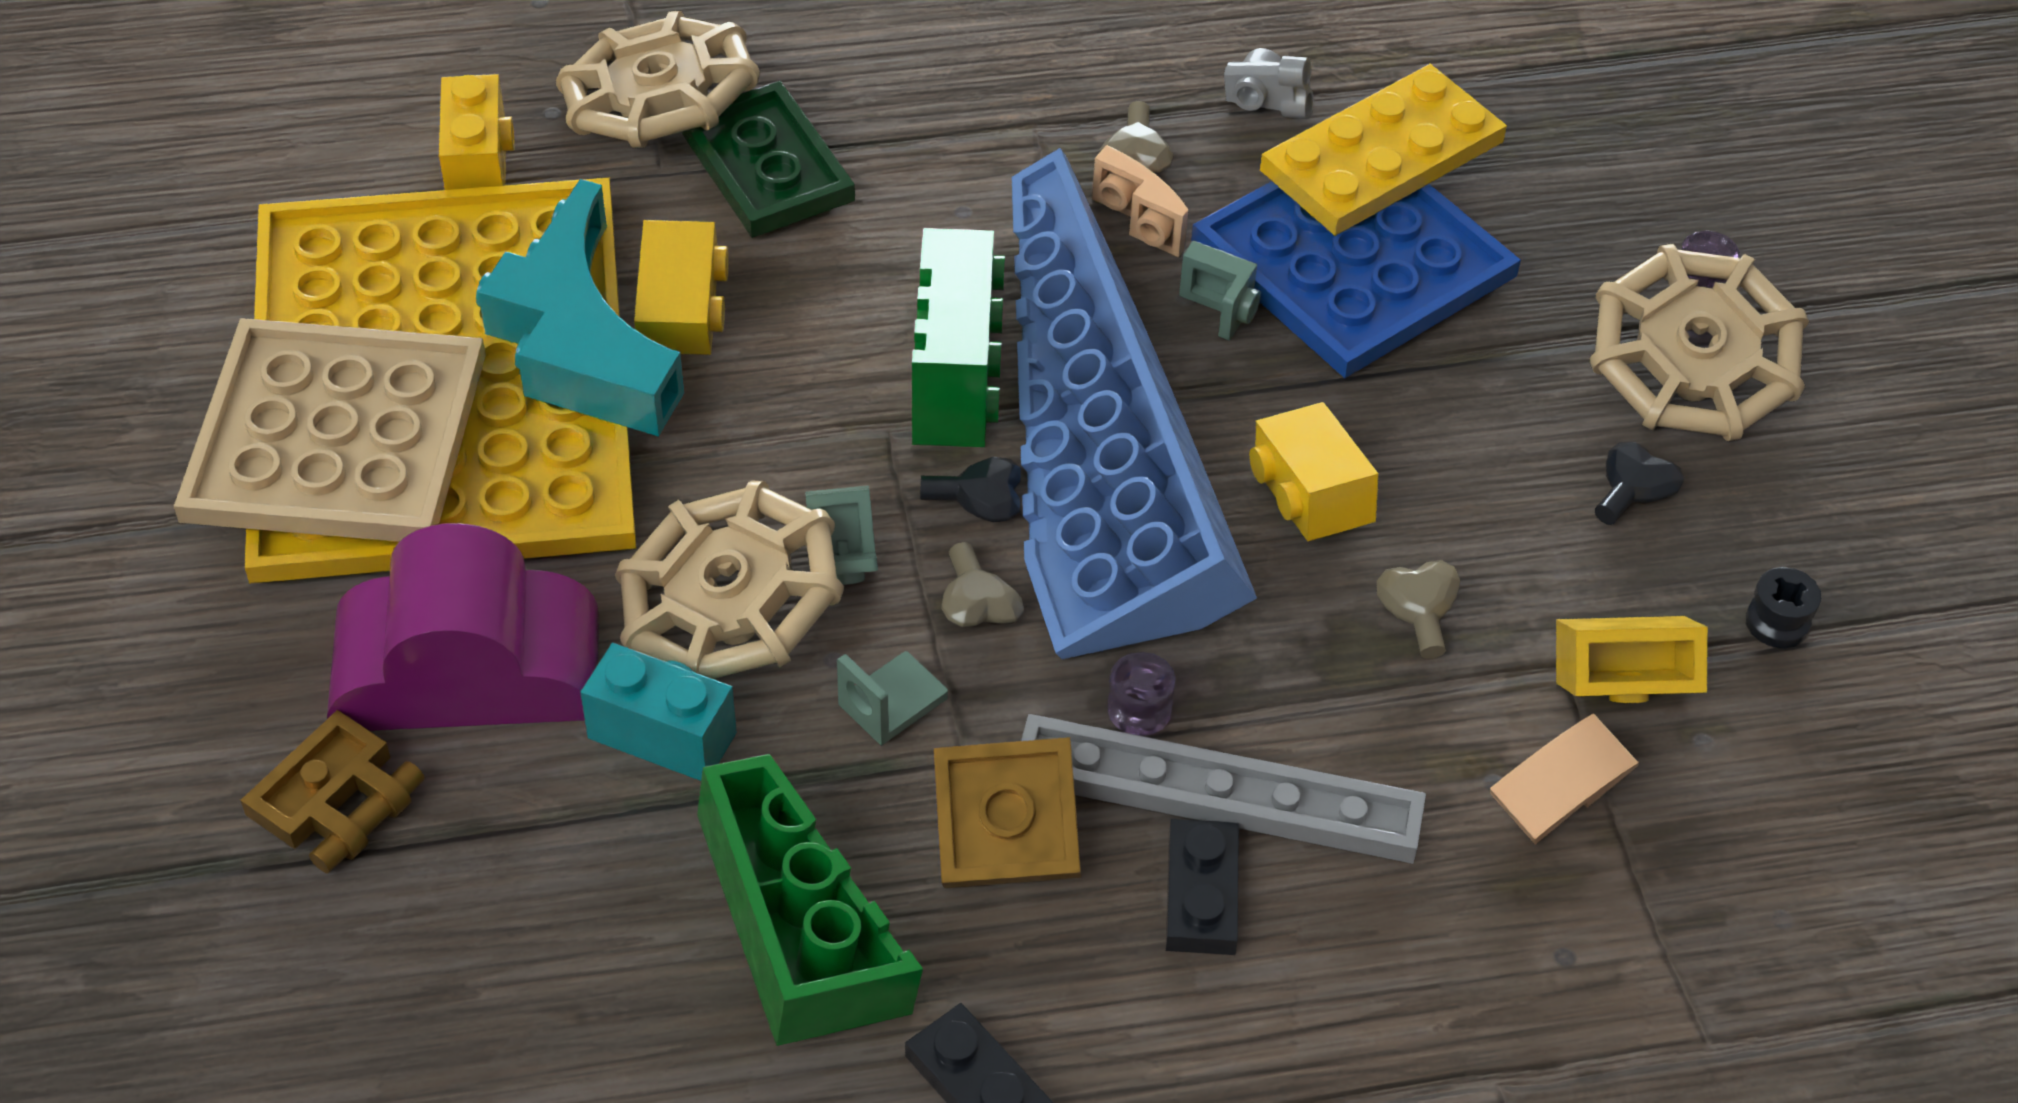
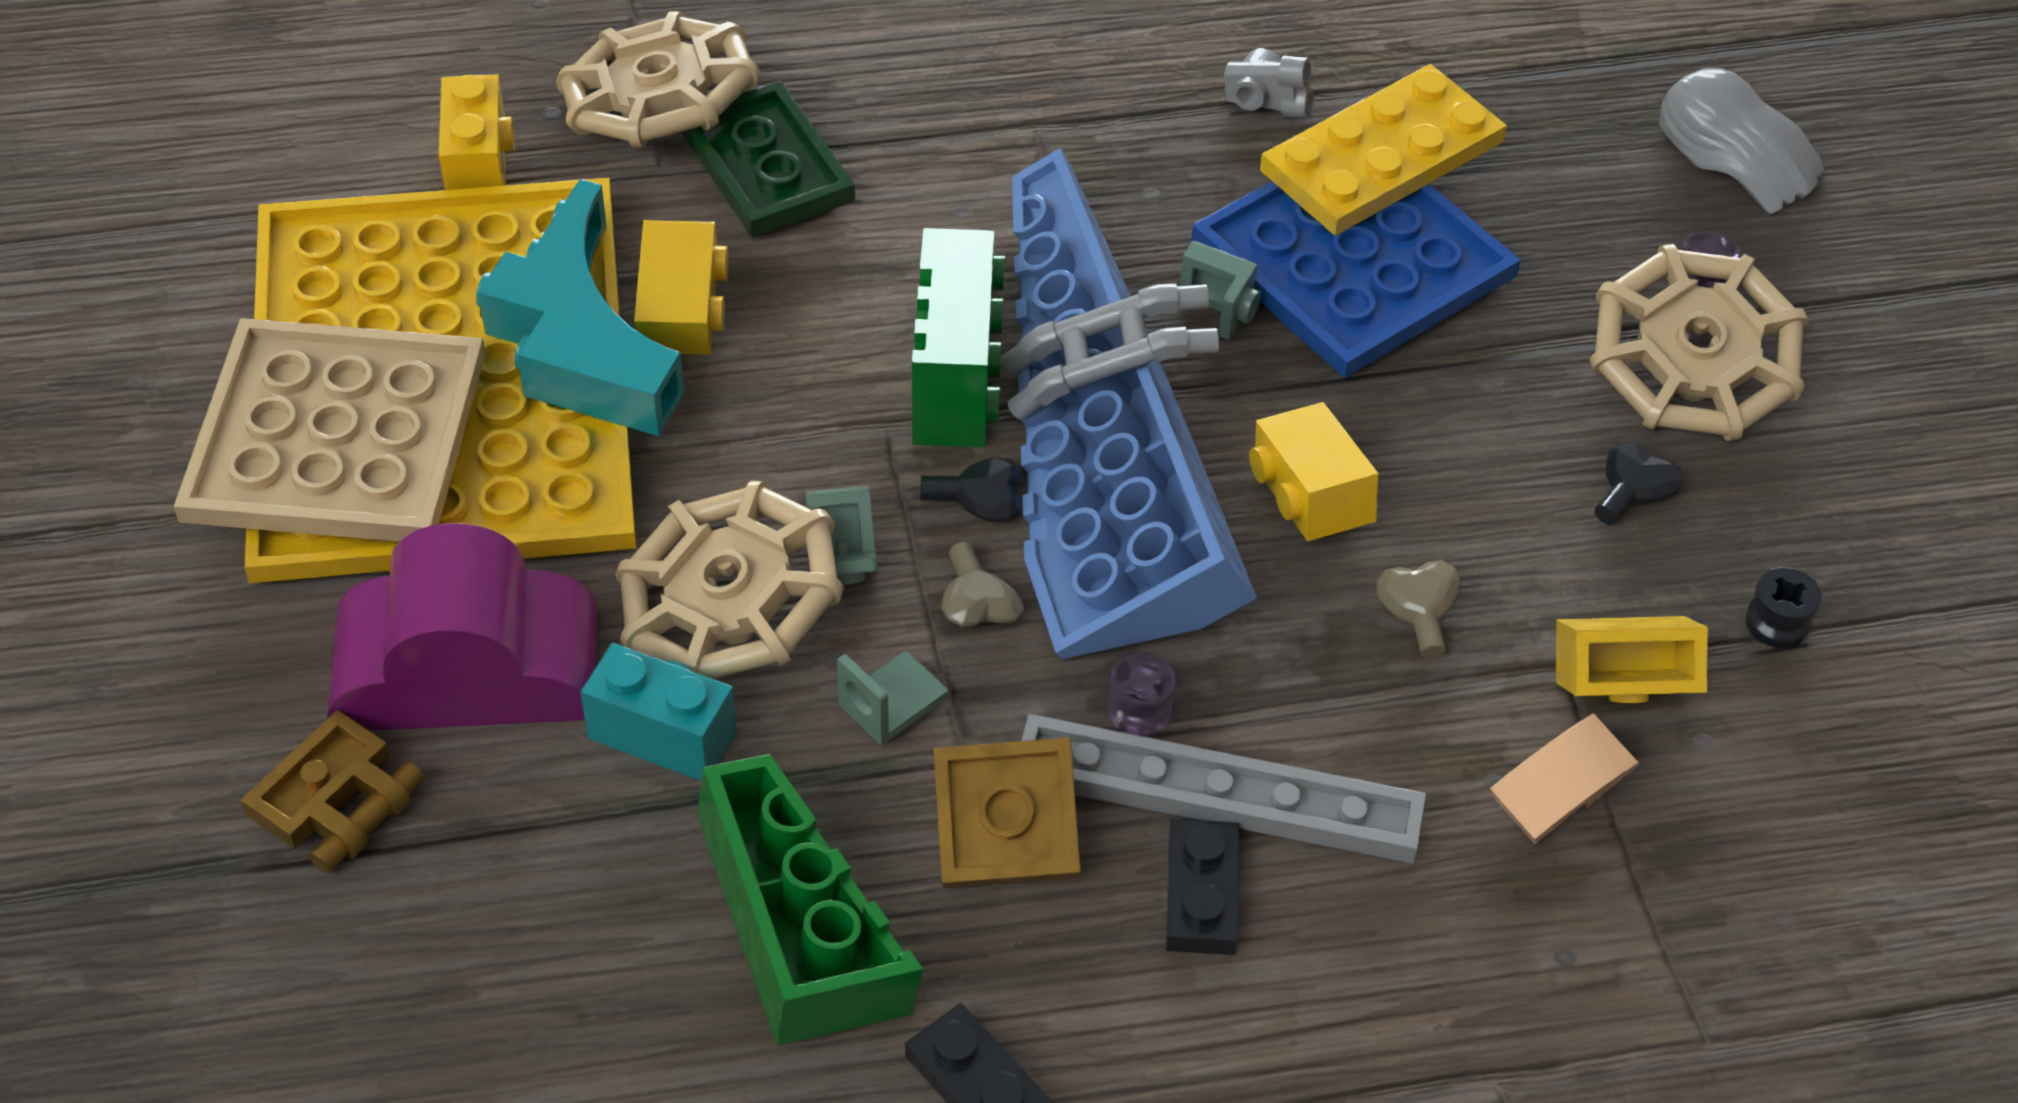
(1134, 190): light nougat slope -> none
(1136, 351): none -> light grey piece
(1140, 141): dark tan rock -> none
(1729, 129): none -> light grey hair

